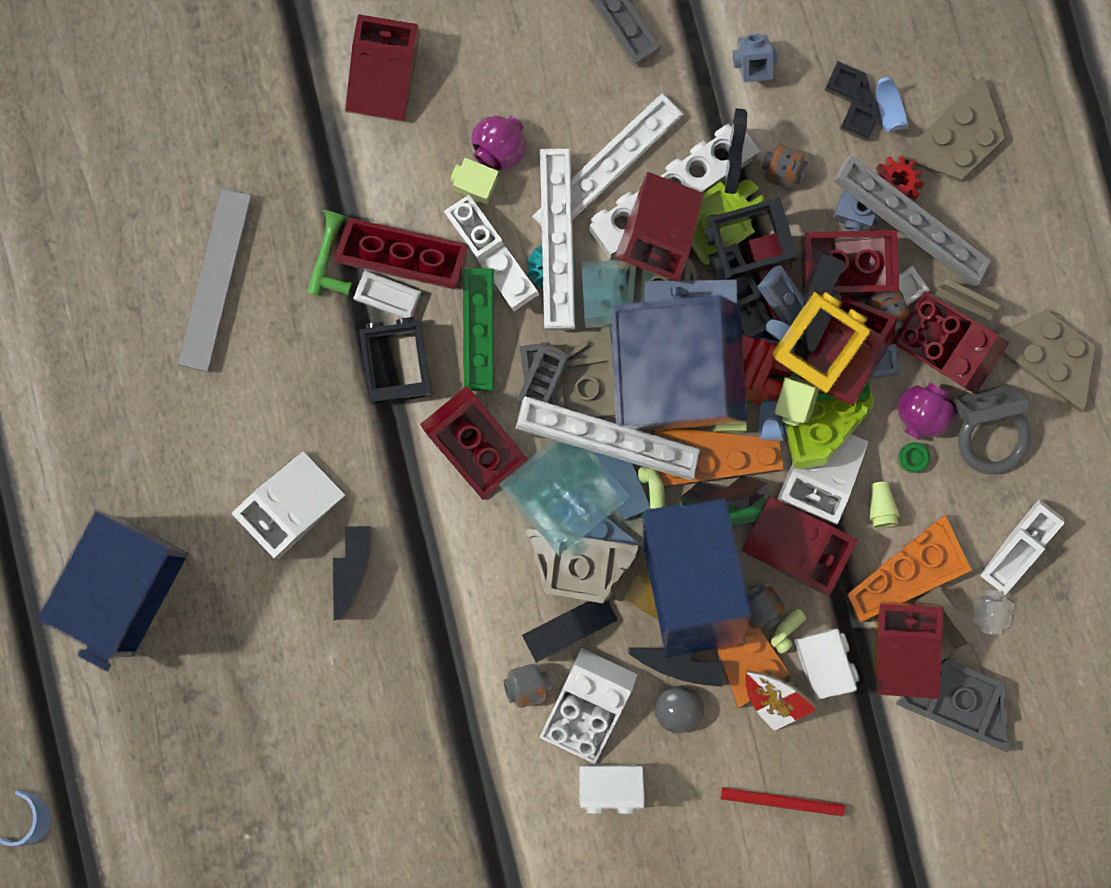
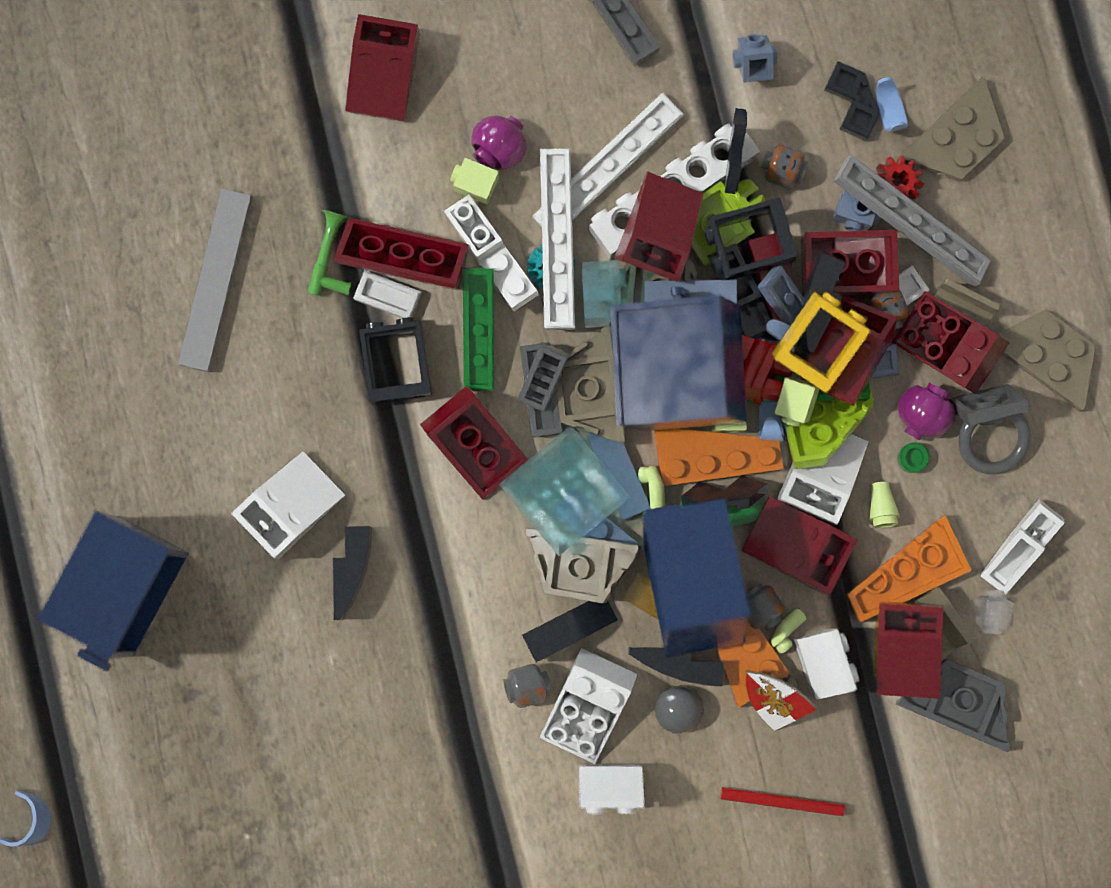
(607, 438): white tile -> none

